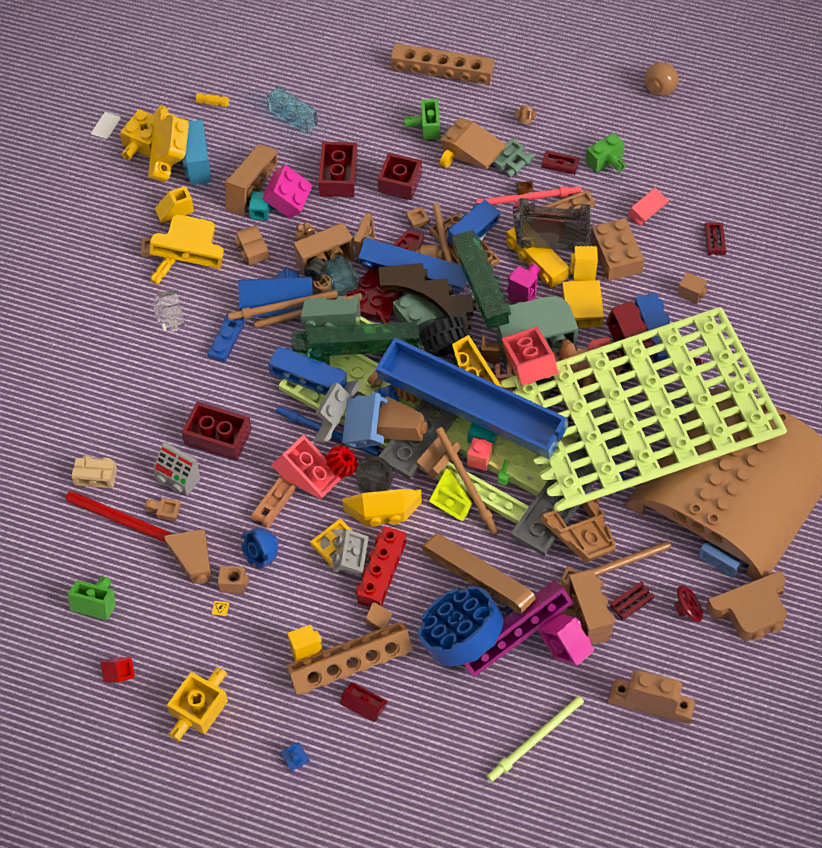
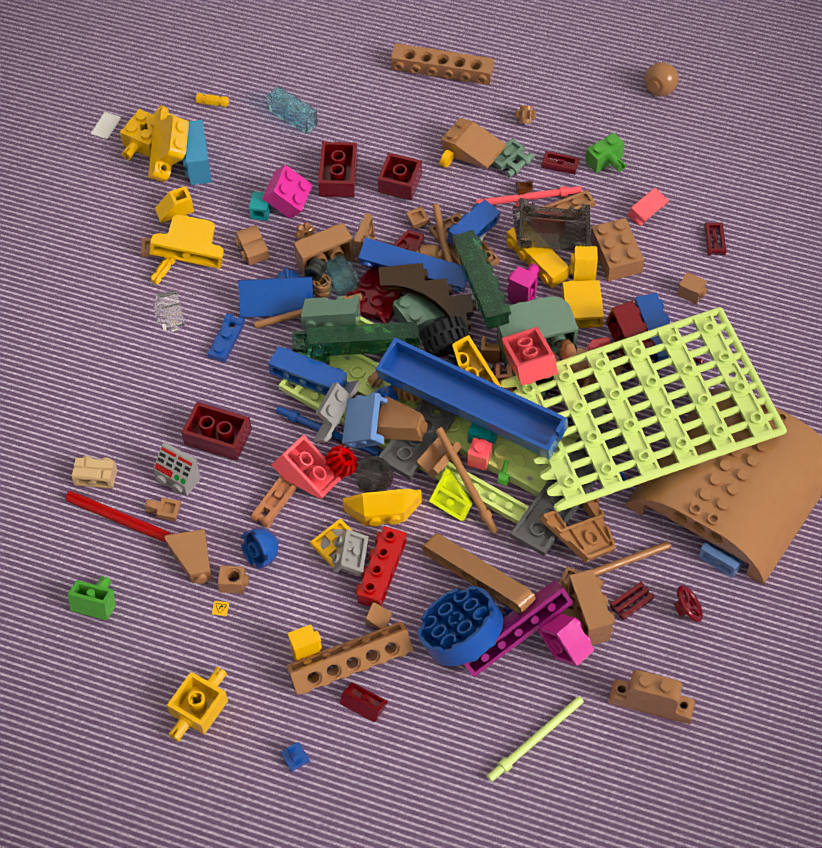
(117, 669): red panel -> none
(248, 313): medium nougat bar -> none
(249, 178): medium nougat wedge -> none
(428, 120): bright green brick -> none
(752, 607): medium nougat brick -> none

